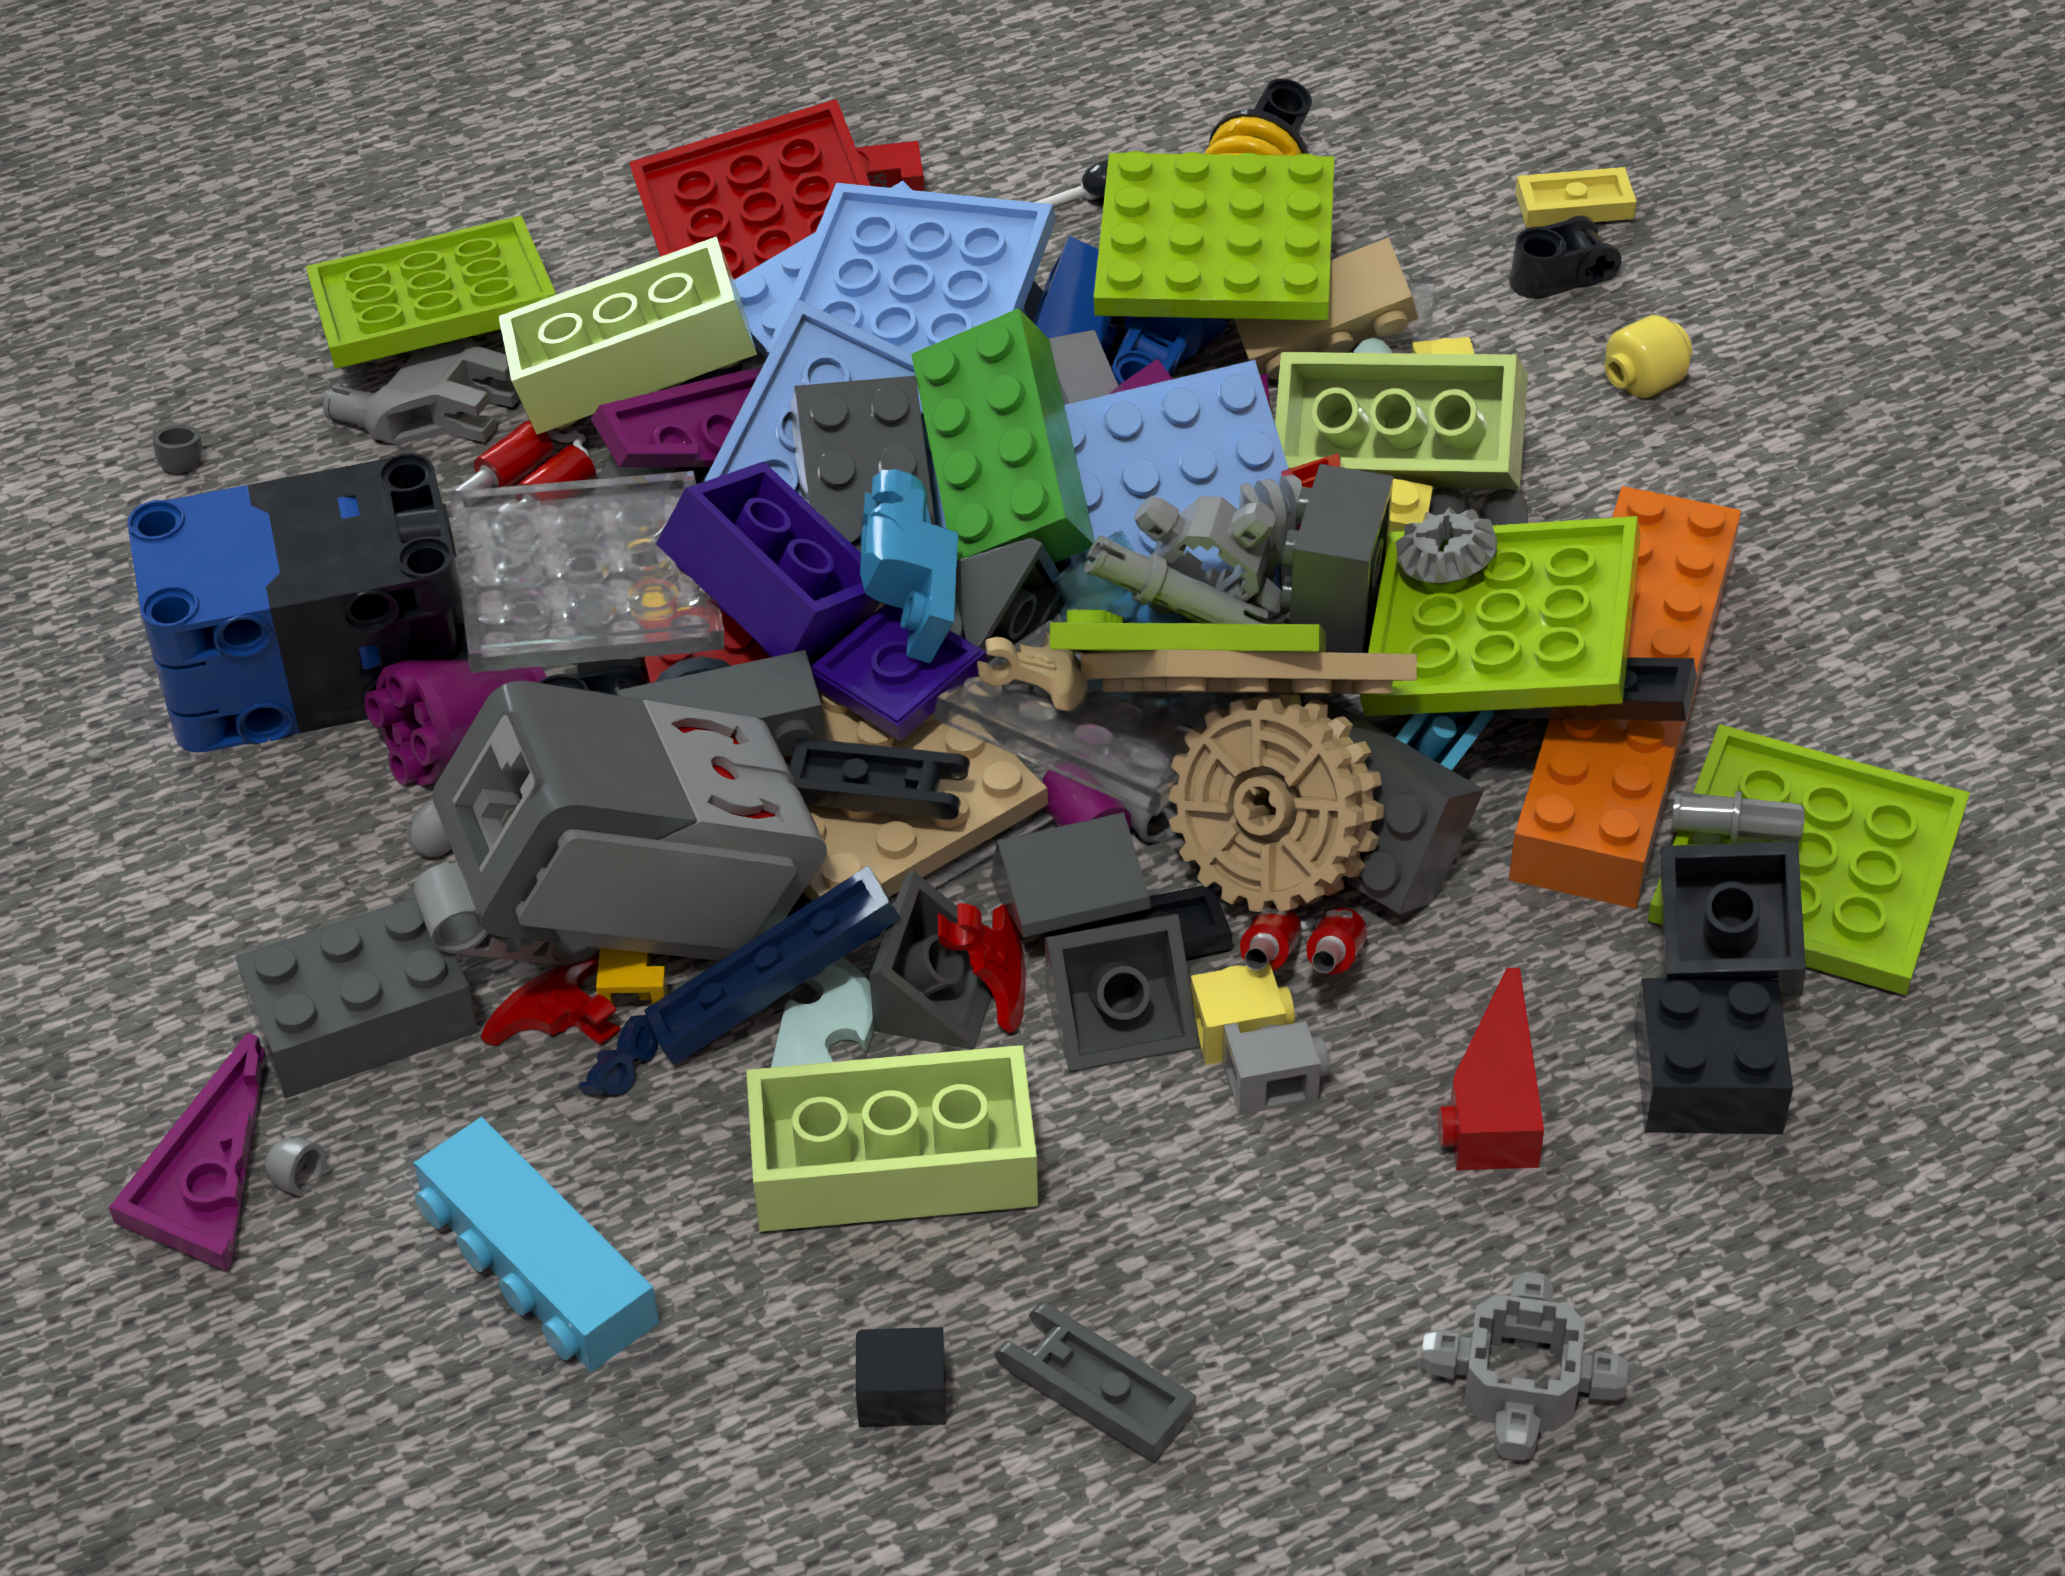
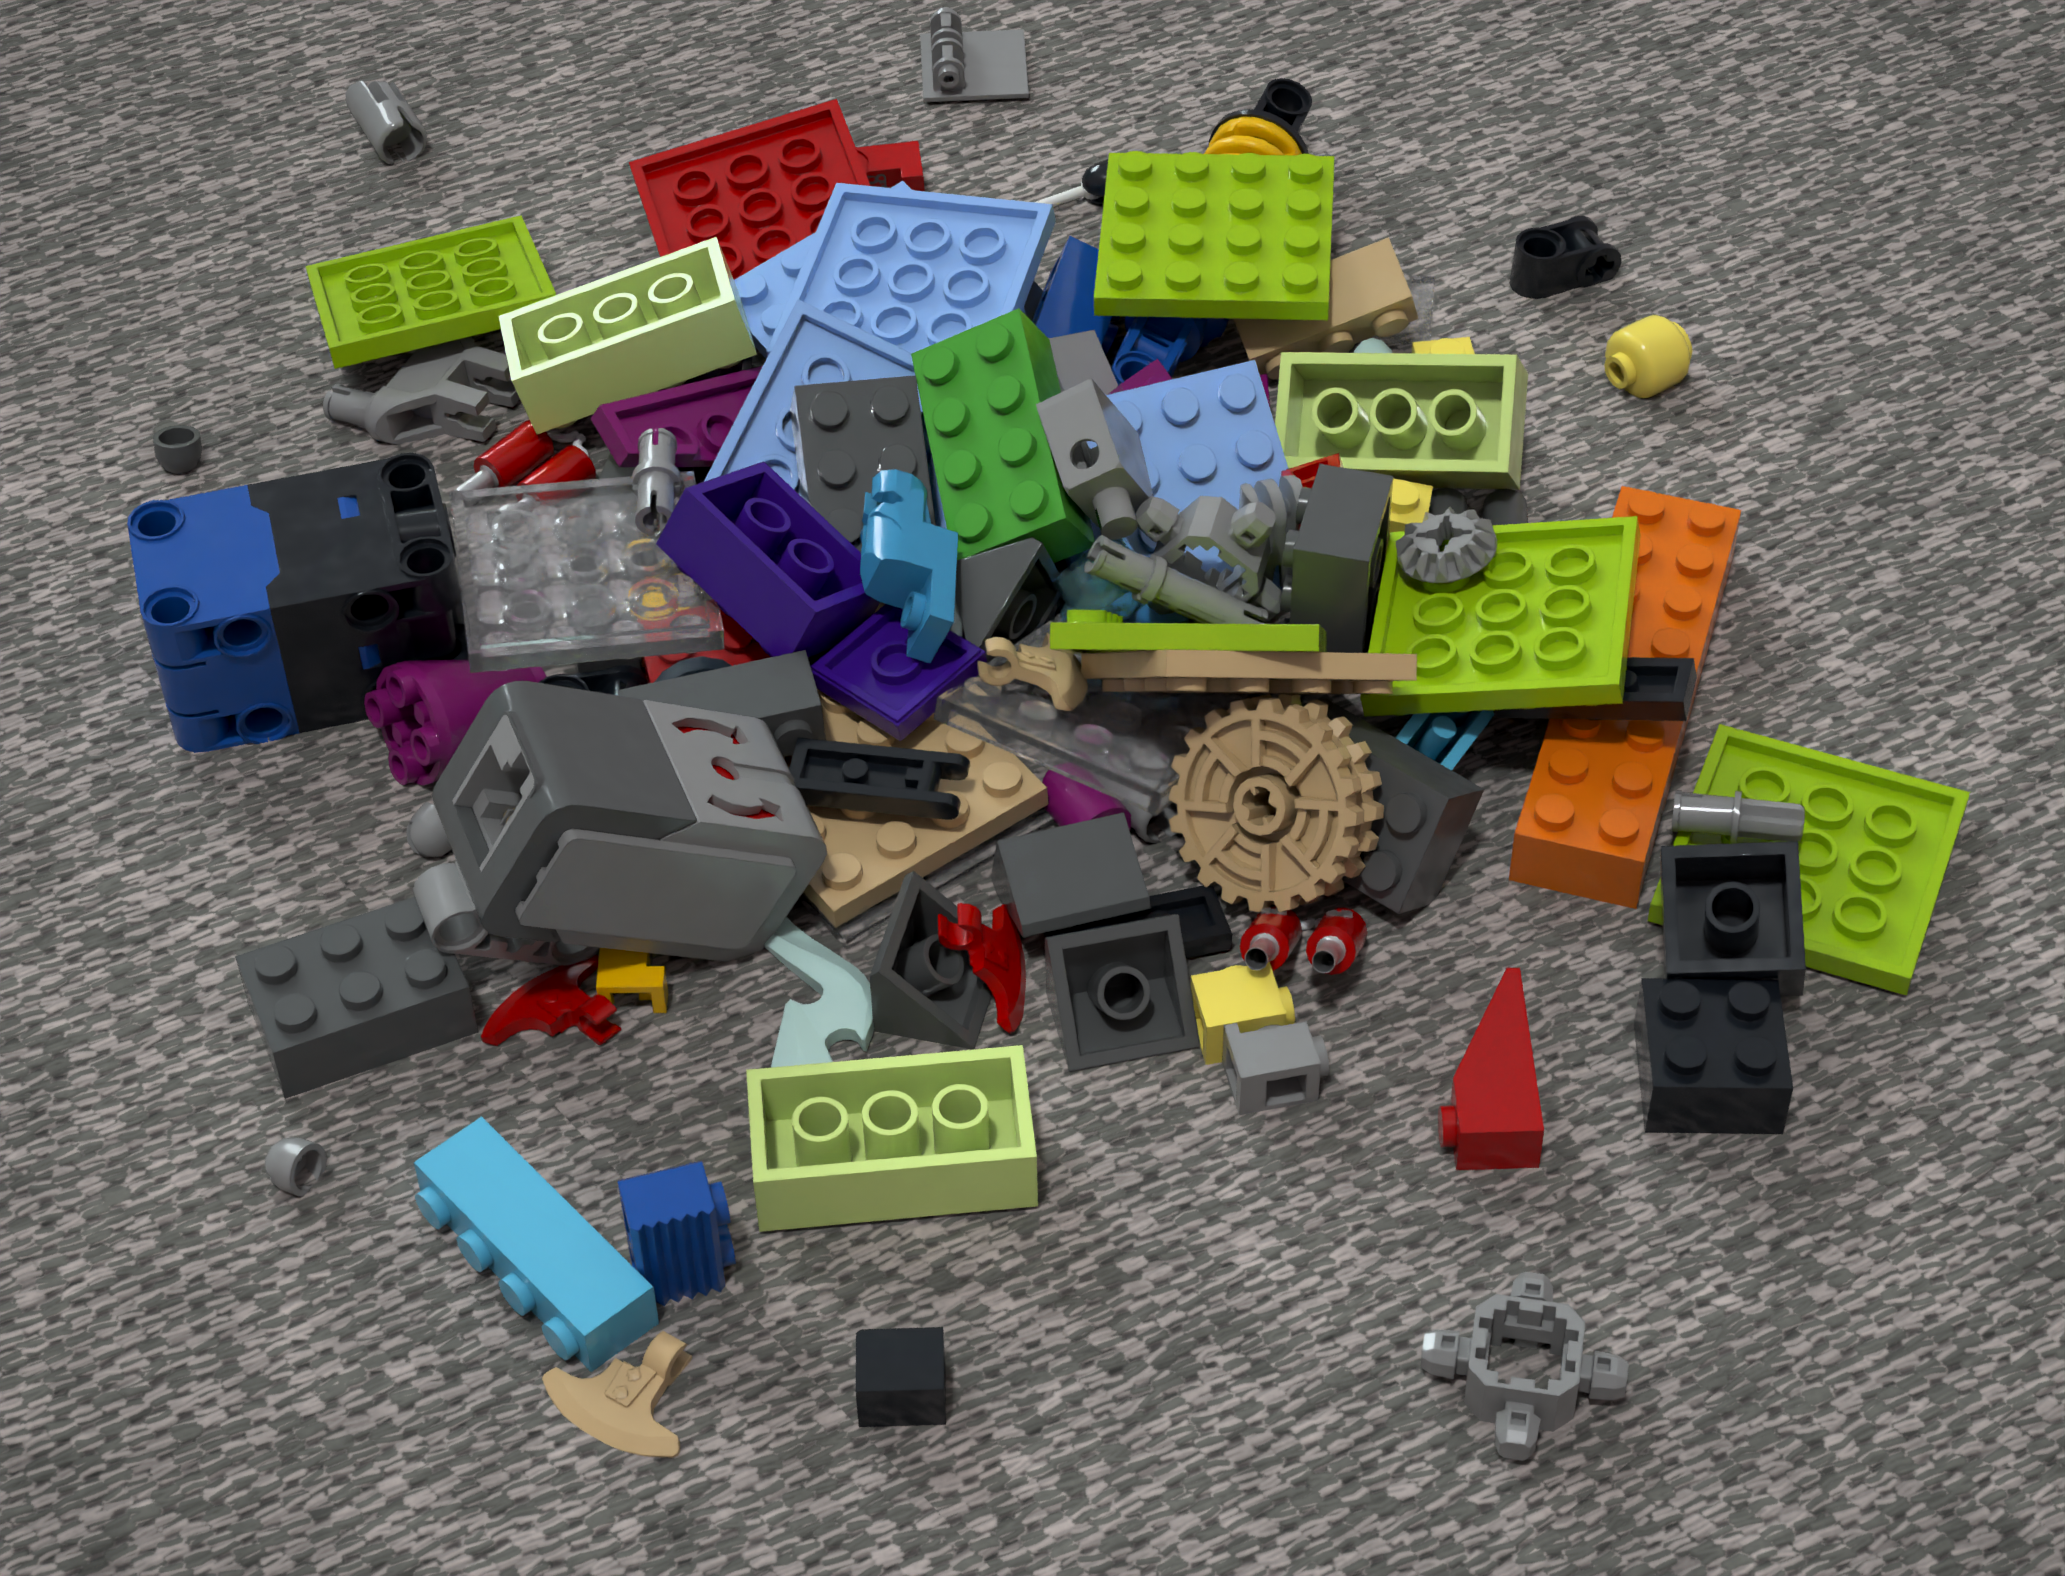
(197, 1174): magenta wing -> none
(386, 119): none -> light grey arm
(615, 1069): dark blue piece -> none
(622, 1399): none -> tan piece
(655, 480): none -> light grey pin
(677, 1230): none -> blue brick
(771, 965): dark blue plate -> none
(971, 63): none -> light grey hinge
(1101, 1382): dark grey hinge -> none
(1103, 480): none -> light grey torso
(1563, 195): light yellow plate -> none

